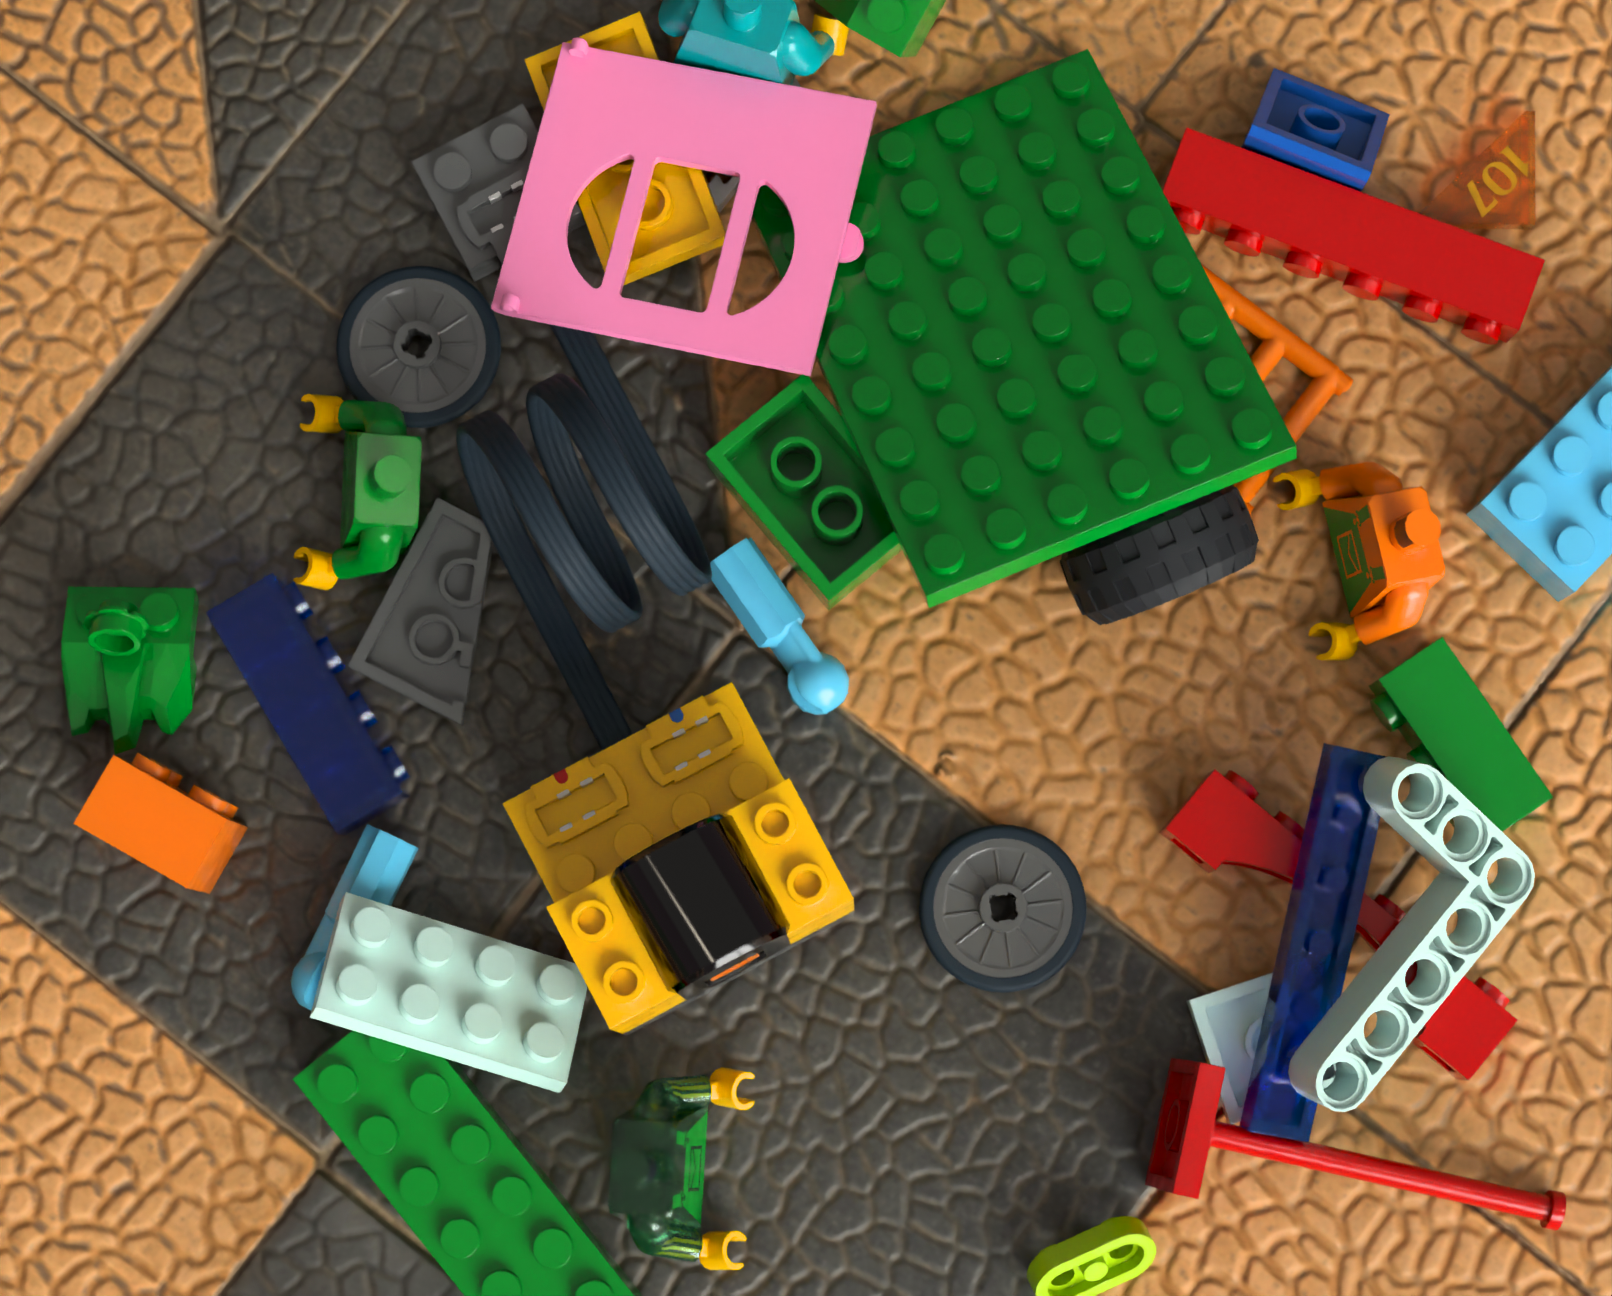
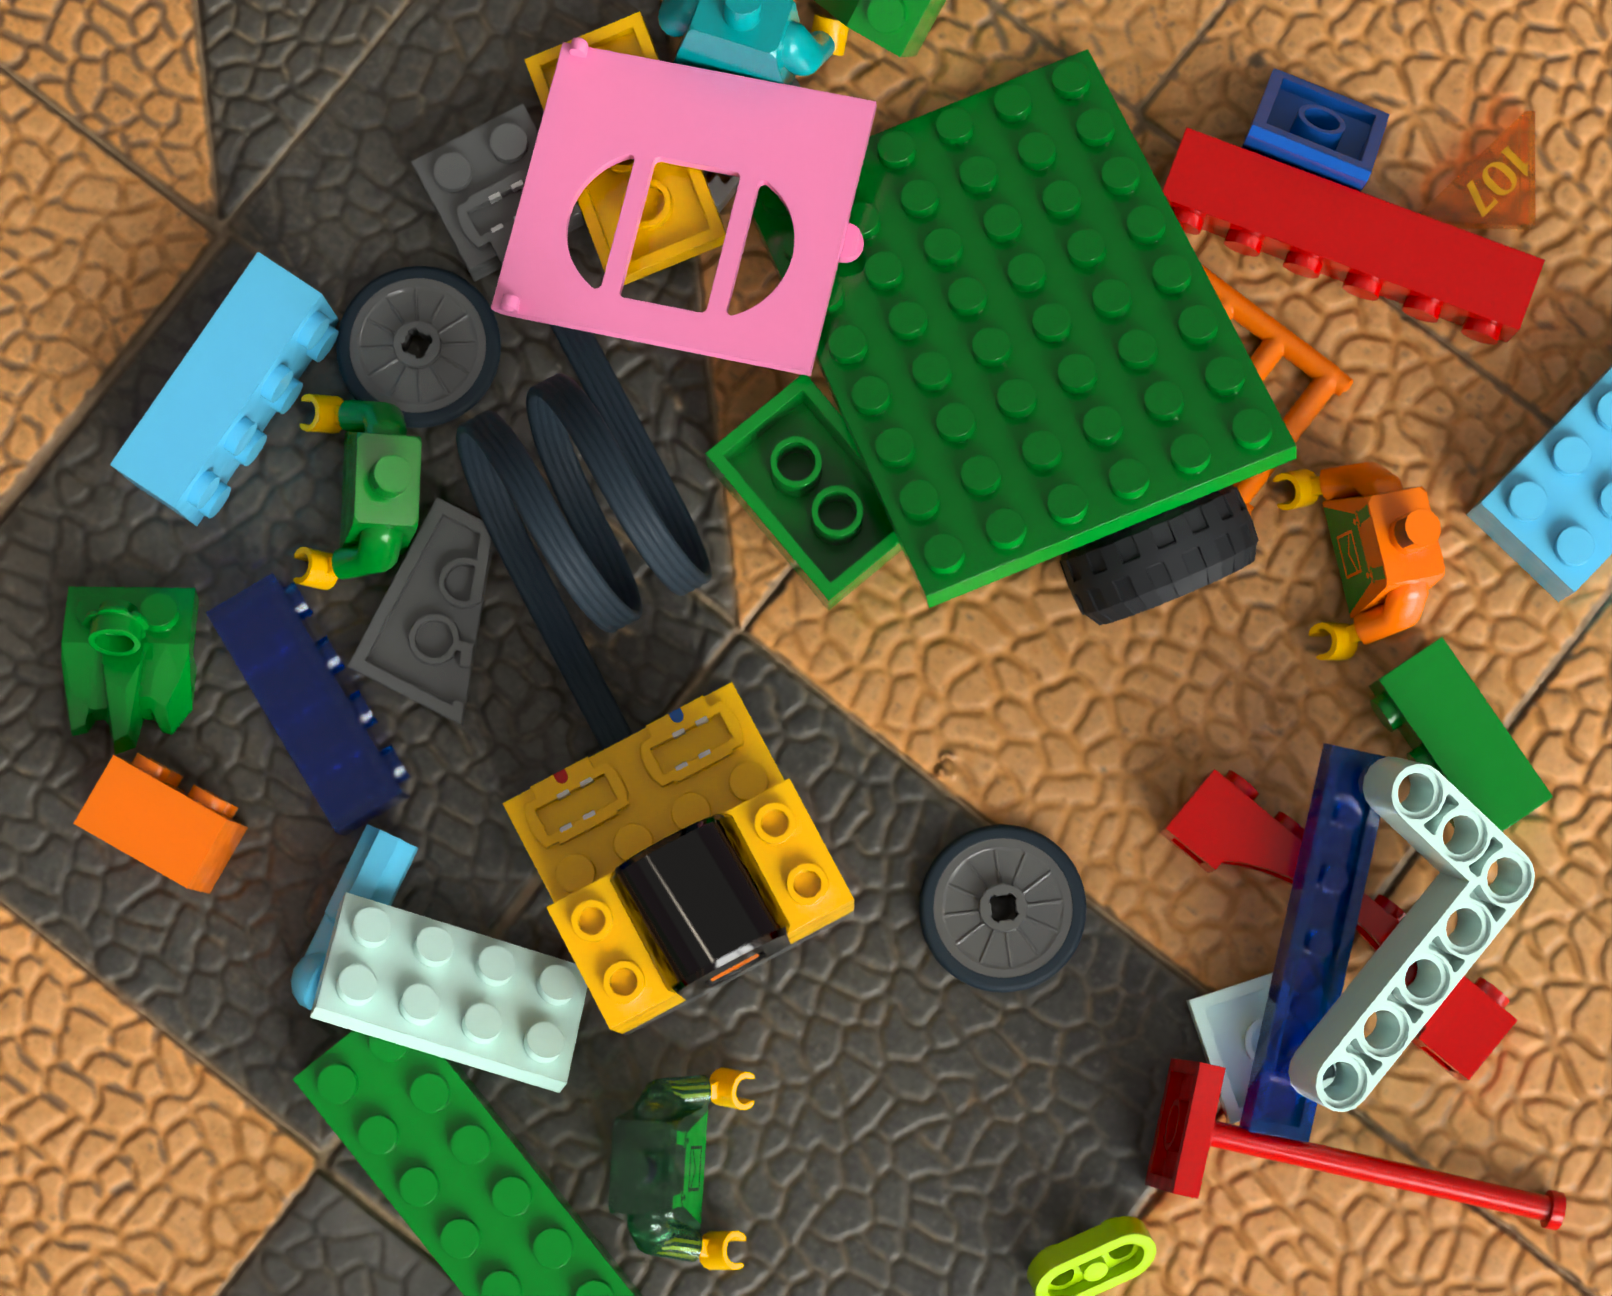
(228, 390): none -> medium azure brick
(774, 620): medium azure piece -> none

